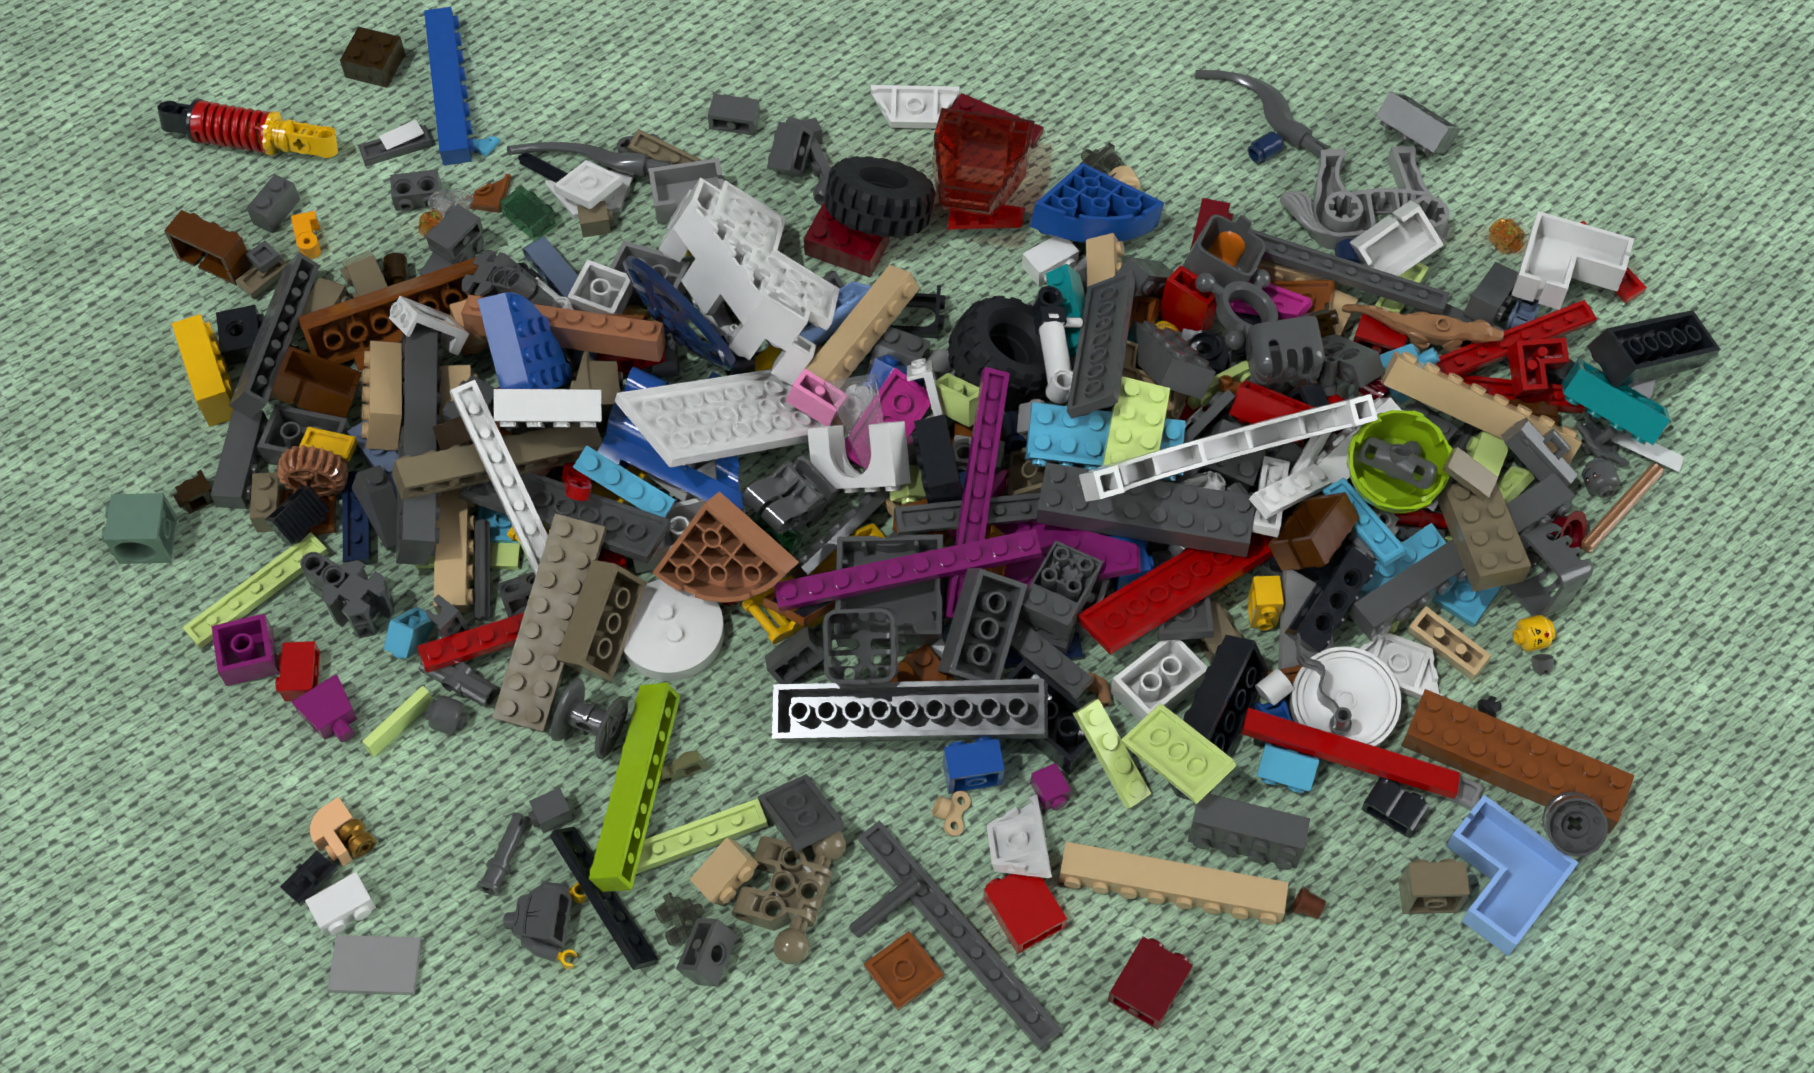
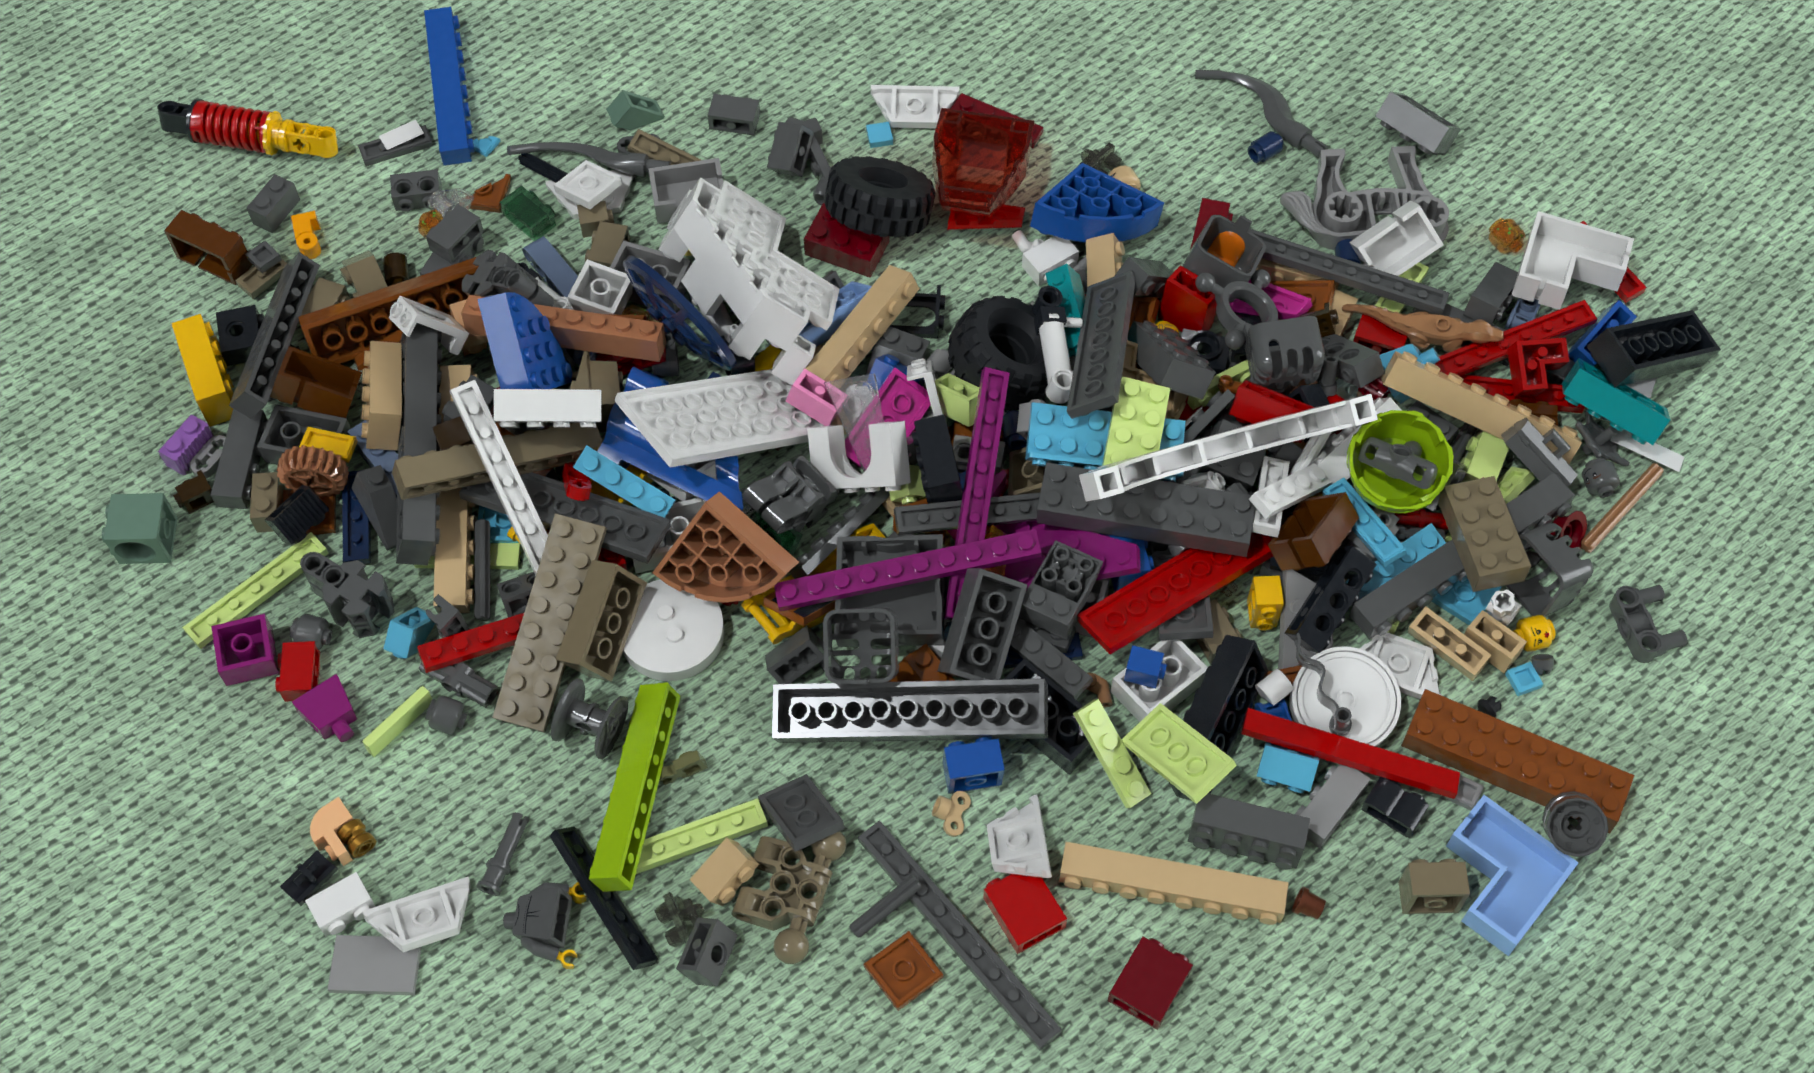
(185, 444): none -> medium lavender brick
(208, 456): none -> light grey beam
(311, 628): none -> dark grey head
(372, 57): dark brown brick -> none
(422, 916): none -> white wing
(550, 811): dark grey brick -> none
(606, 242): none -> dark tan brick
(633, 111): none -> sand green slope
(879, 134): none -> medium azure tile
(1022, 242): none -> white arm
(1050, 787): magenta brick -> none
(1145, 667): none -> blue brick
(1332, 802): none -> light grey brick
(1470, 473): dark tan tile -> none
(1495, 639): none -> tan brick
(1503, 607): none -> white piece
(1524, 678): none -> medium azure tile
(1613, 316): none -> blue brick
(1637, 623): none -> dark grey piece

